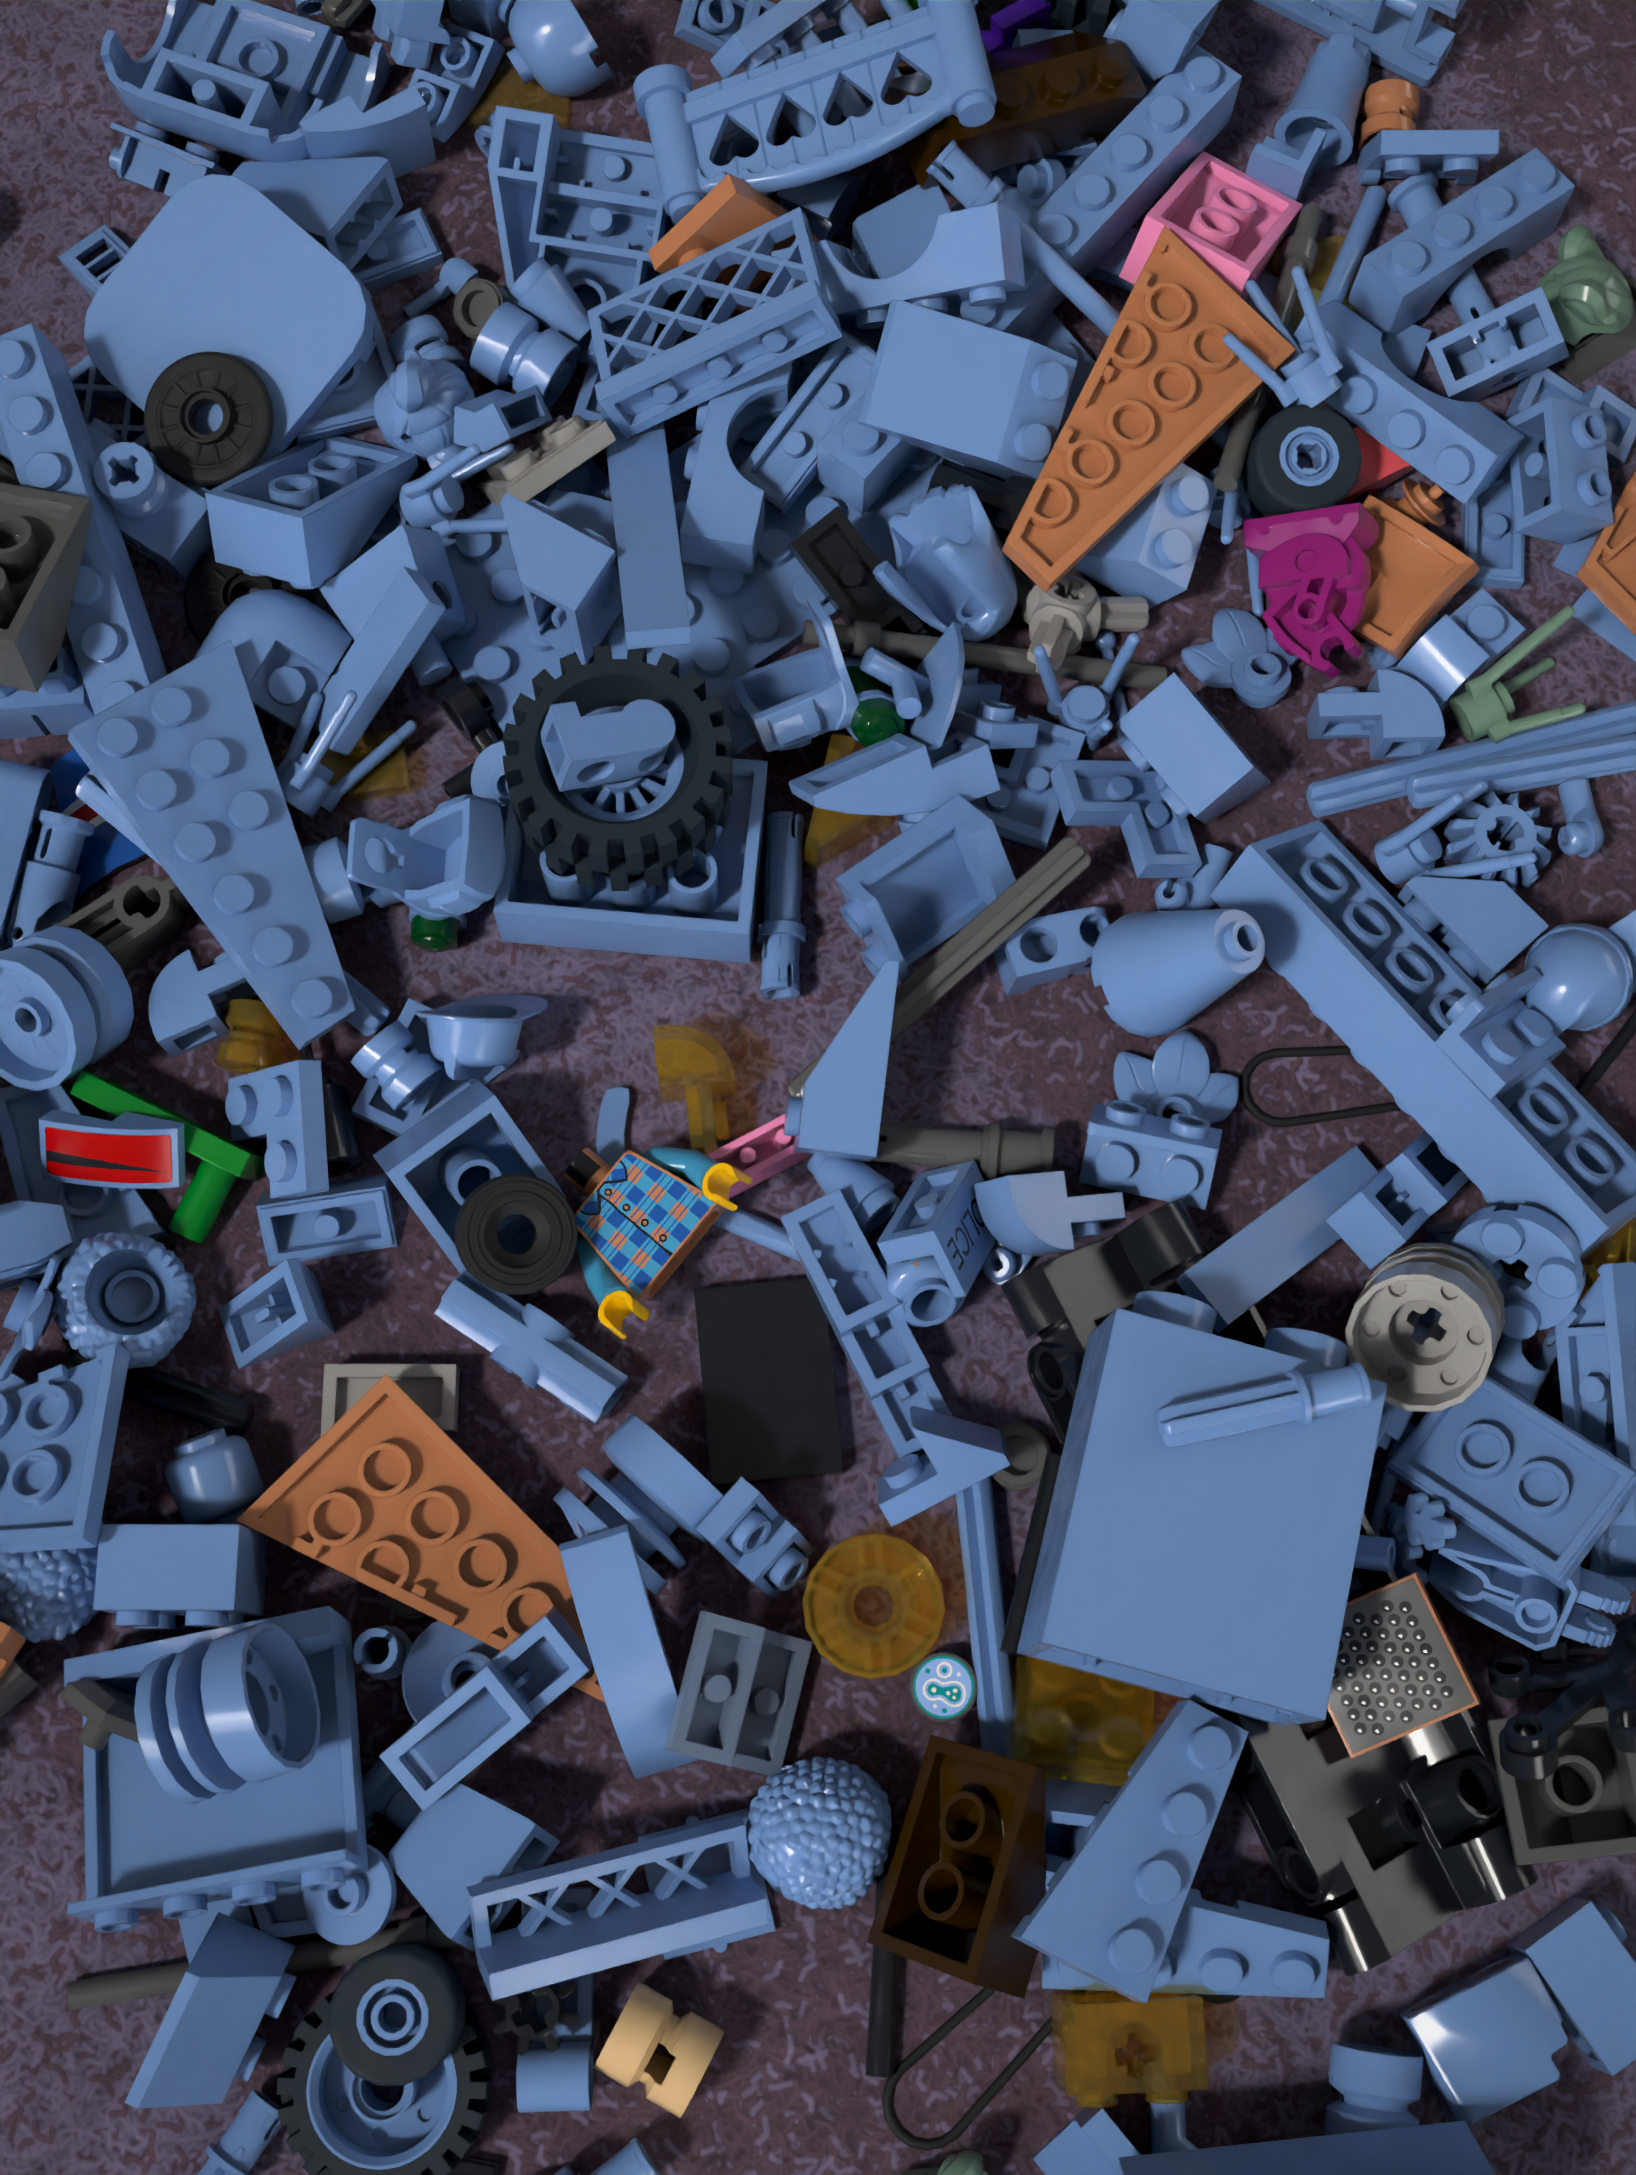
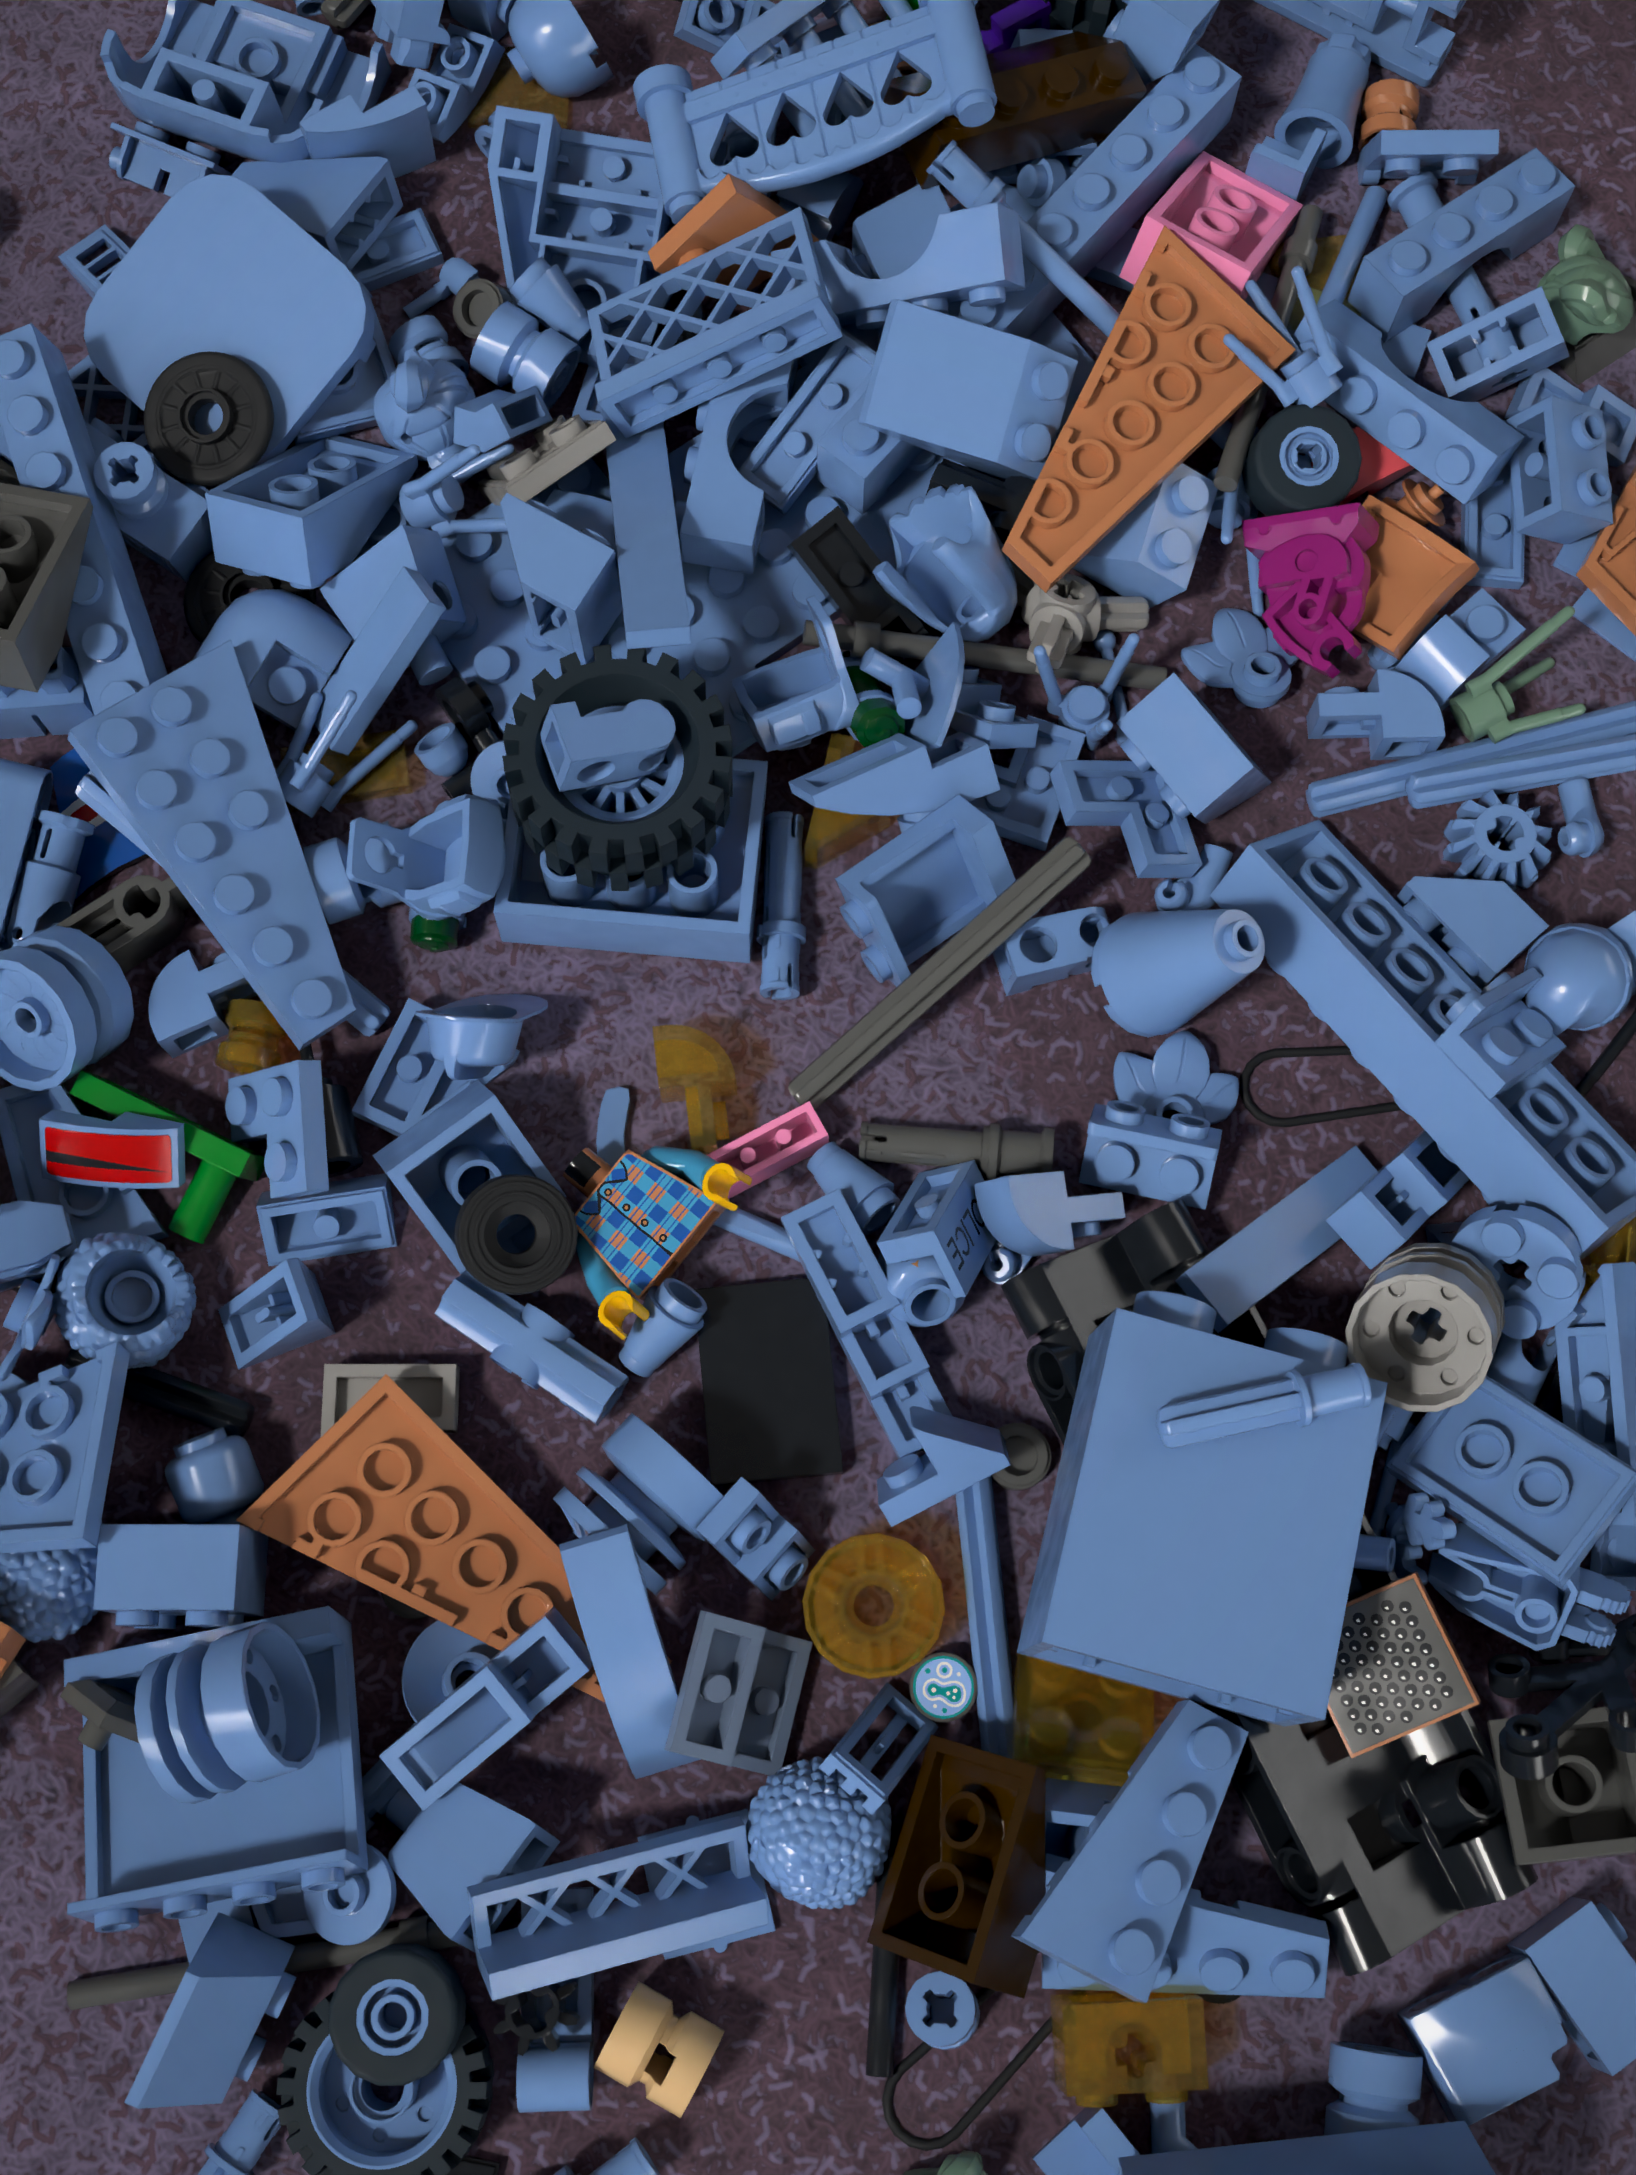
(399, 1646): medium blue pin -> none
(400, 1069): medium blue wheel -> none
(443, 750): none -> medium blue hinge
(673, 1320): none -> medium blue cone
(845, 1090): medium blue slope -> none
(858, 1773): none -> medium blue tile
(952, 2019): none -> medium blue wheel
(1030, 1557): black bar -> none
(1417, 847): medium blue plant -> none

